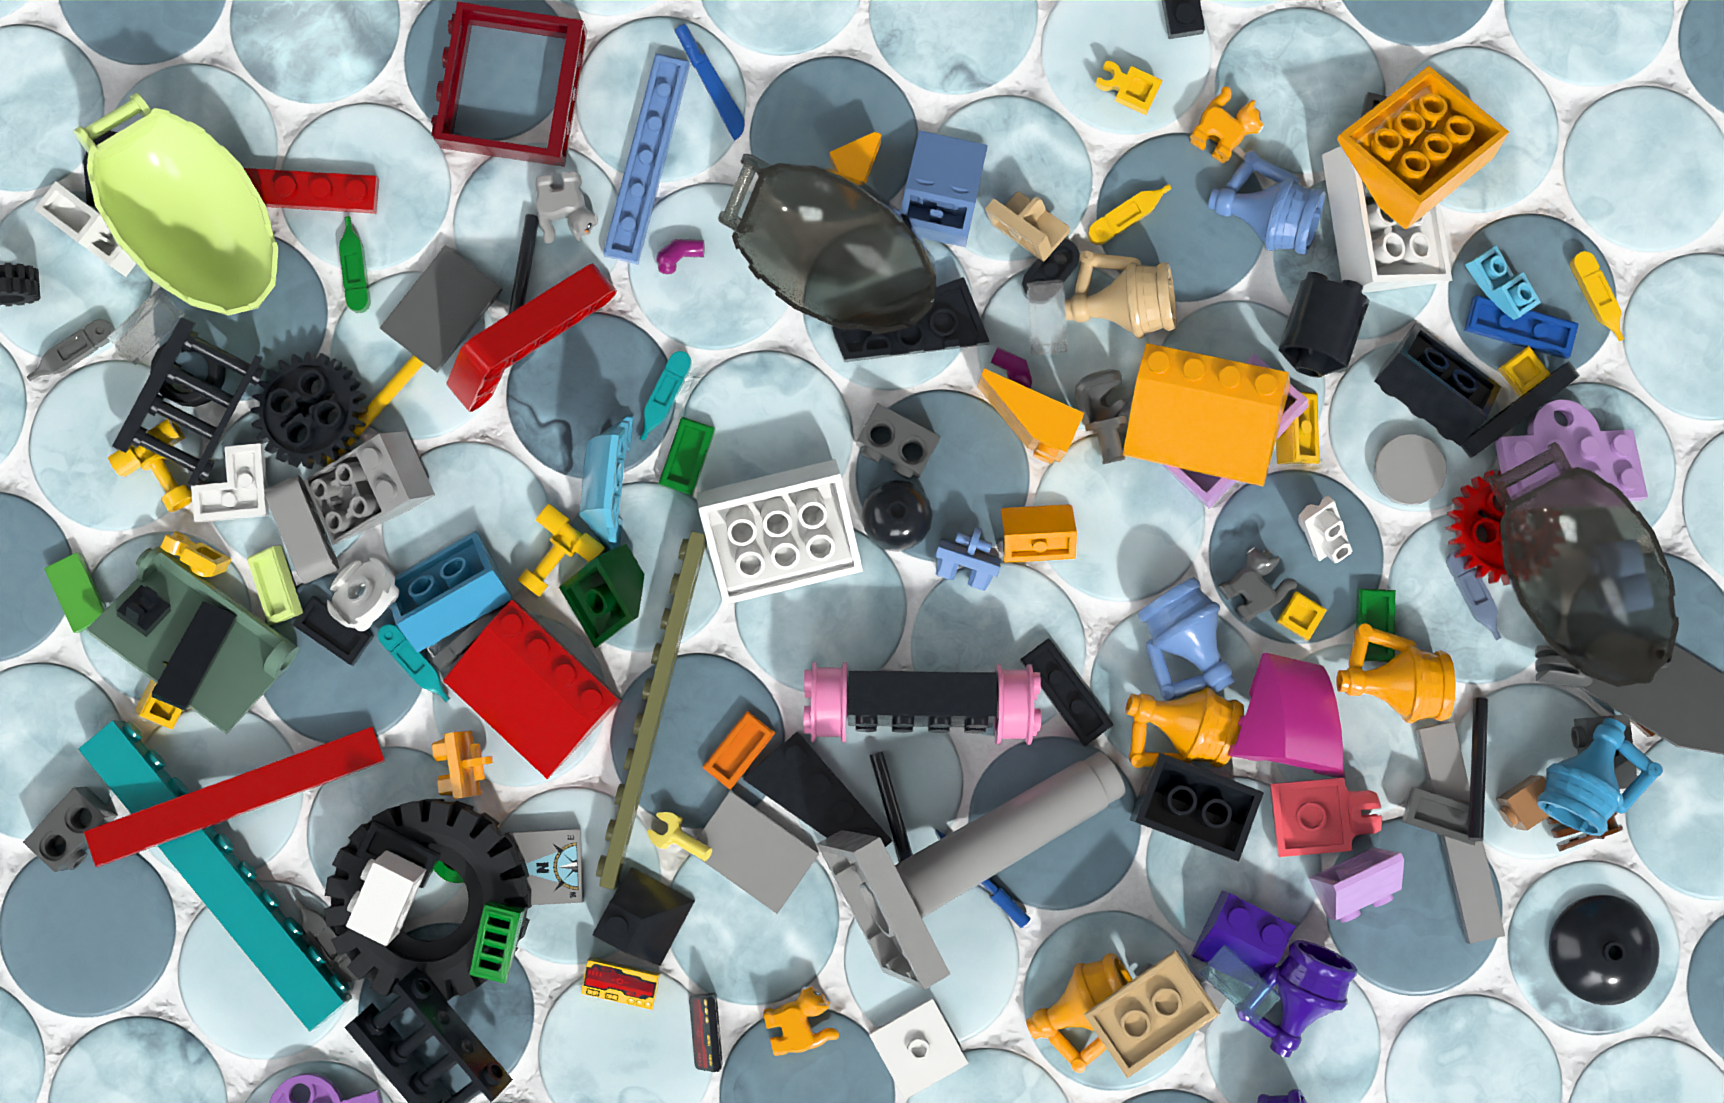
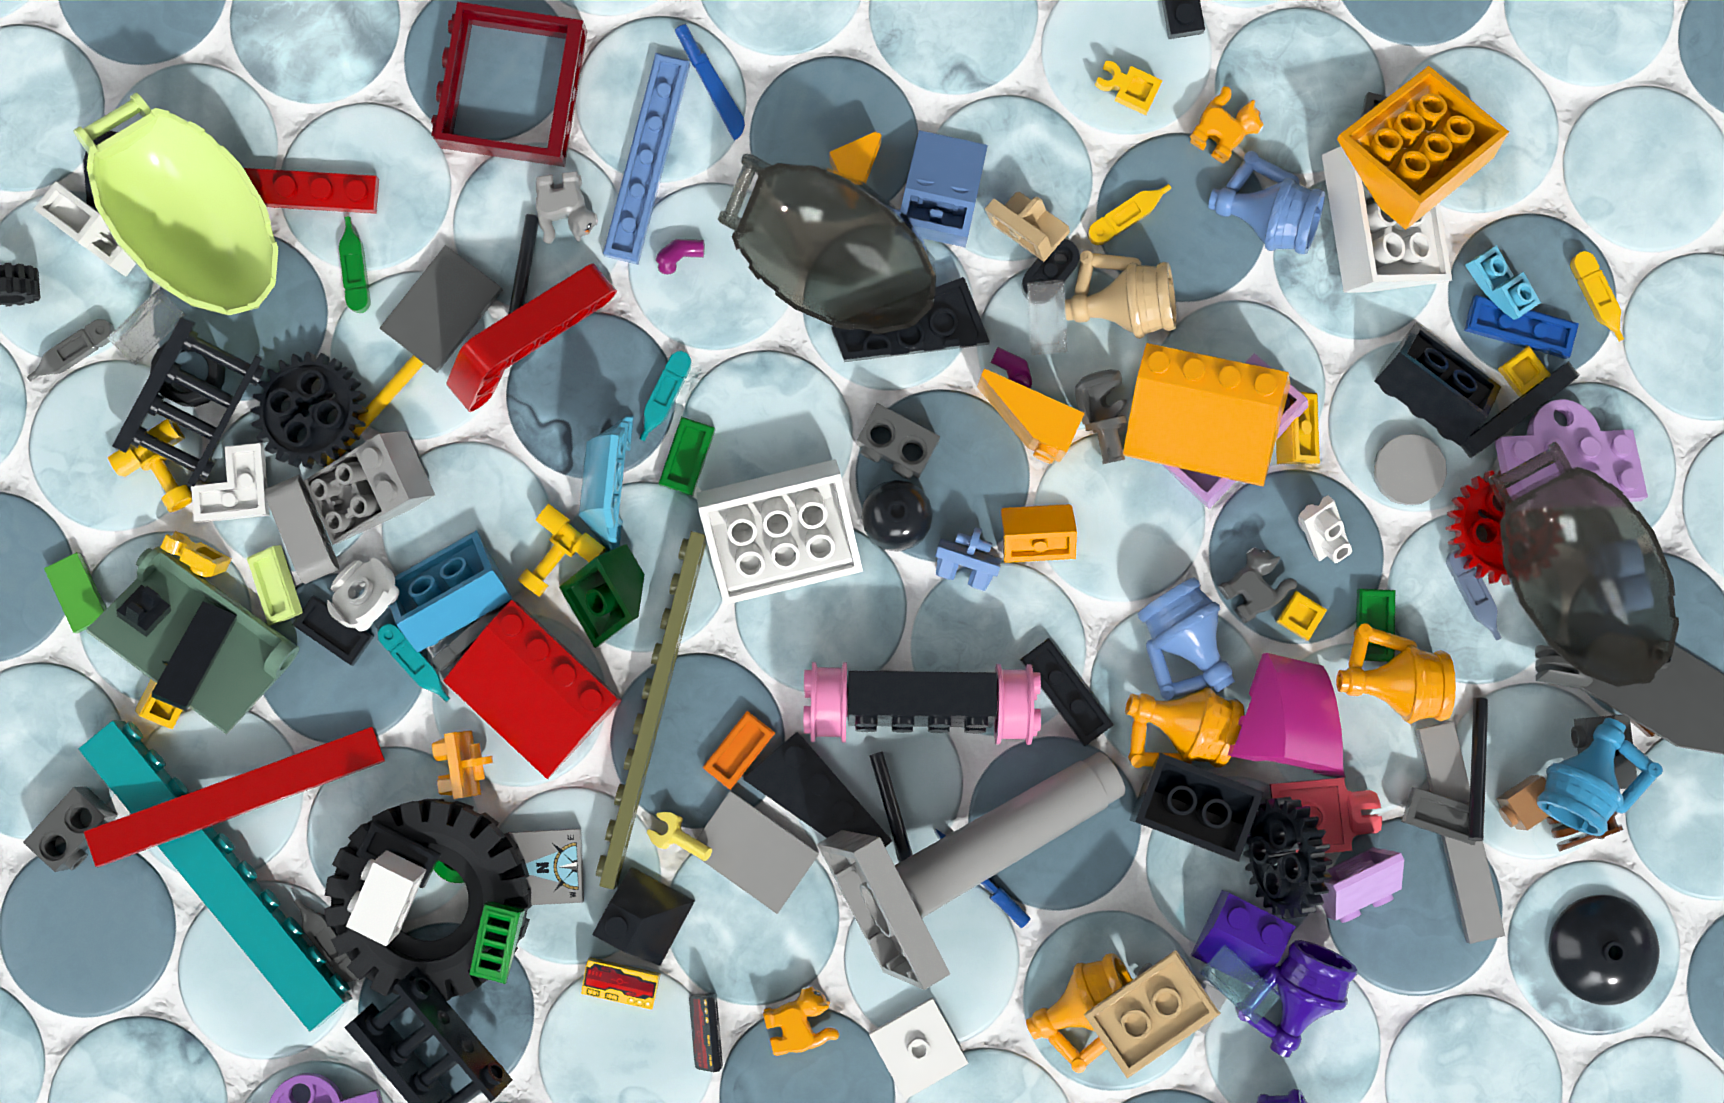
(1298, 878): none -> black gear
(1323, 325): black cylinder -> none

